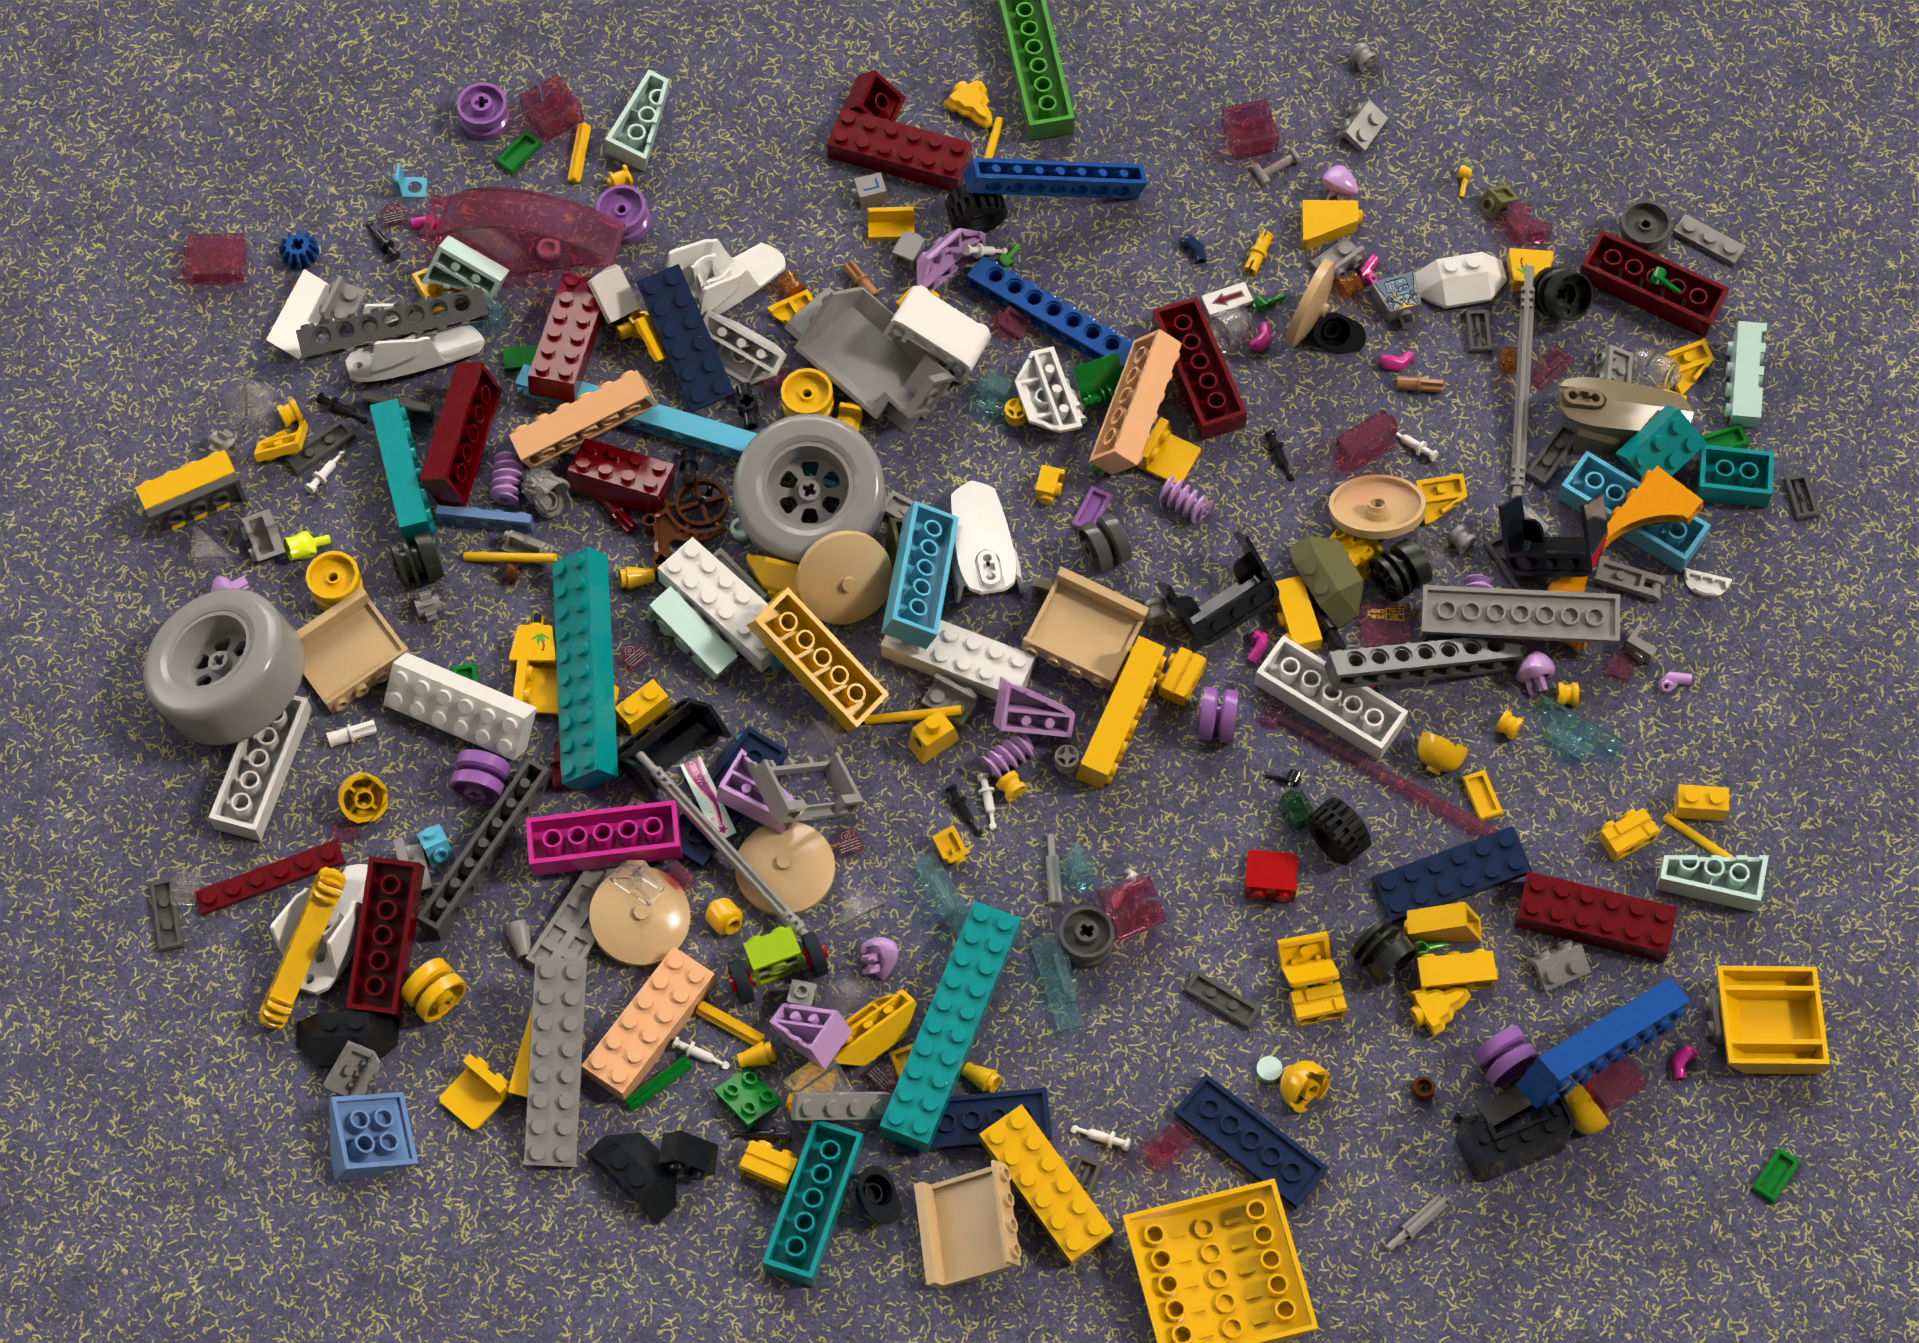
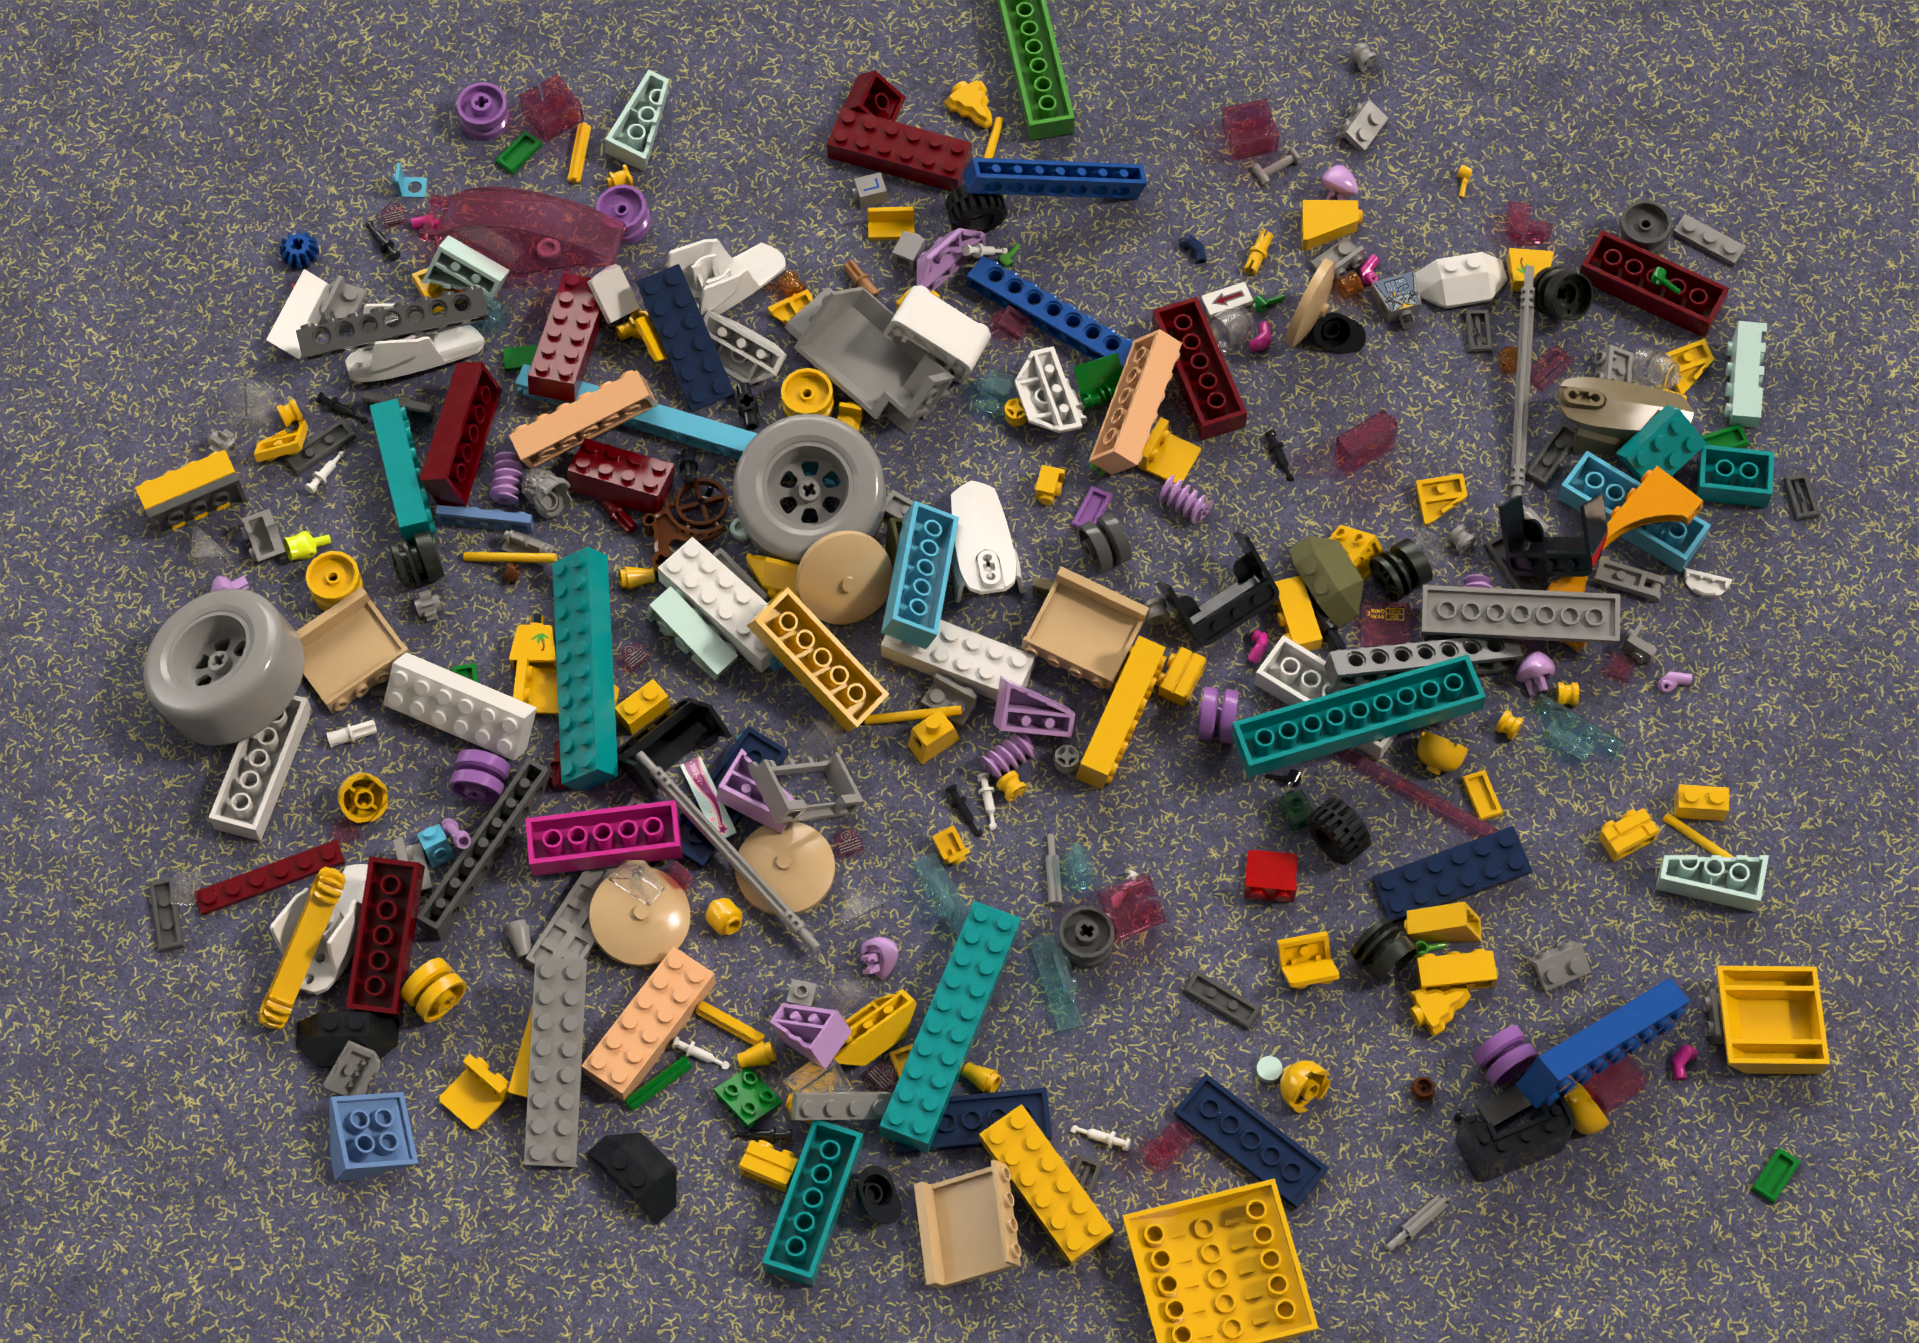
(215, 258): clear pink brick -> none
(460, 838): none -> lavender bar
(688, 1155): black brick -> none
(773, 958): brick -> none
(776, 382): clear pink tile -> none
(1317, 1003): yellow brick -> none
(1357, 715): none -> teal brick
(1377, 506): tan dish -> none
(1396, 363): dark pink arm -> none
(1419, 384): medium nougat axle -> none
(1419, 447): white piece -> none
(1497, 199): olive bracket -> none
(1595, 916): dark red brick -> none

